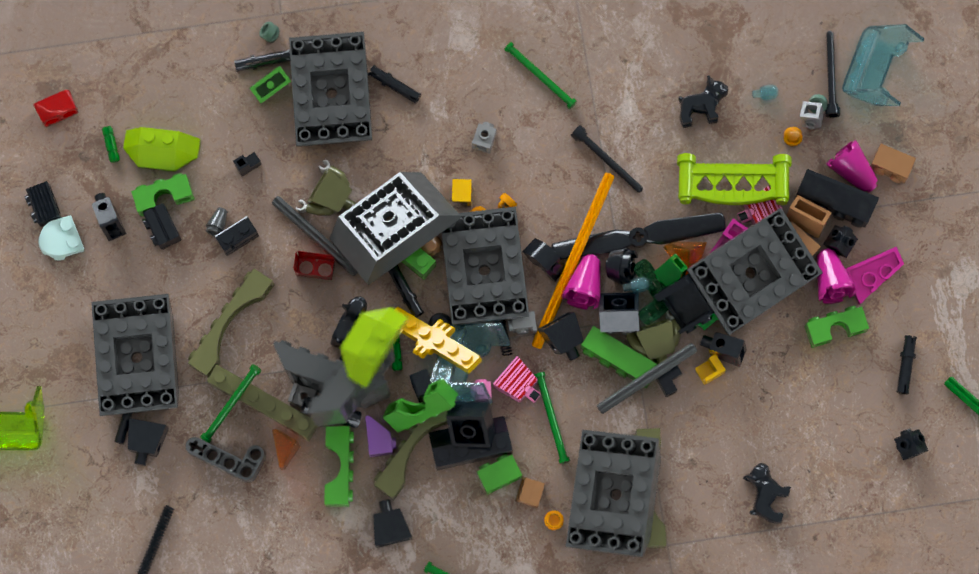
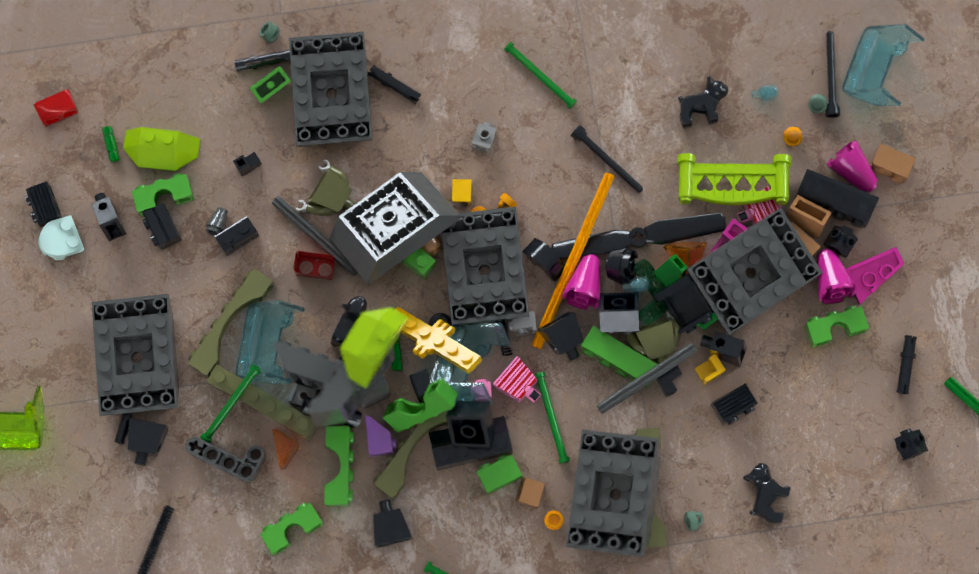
(261, 328): none -> clear light blue windscreen
(275, 535): none -> bright green arch
(408, 296): black pin -> none
(691, 520): none -> sand green tile
(734, 404): none -> black brick
(811, 120): light grey brick -> none

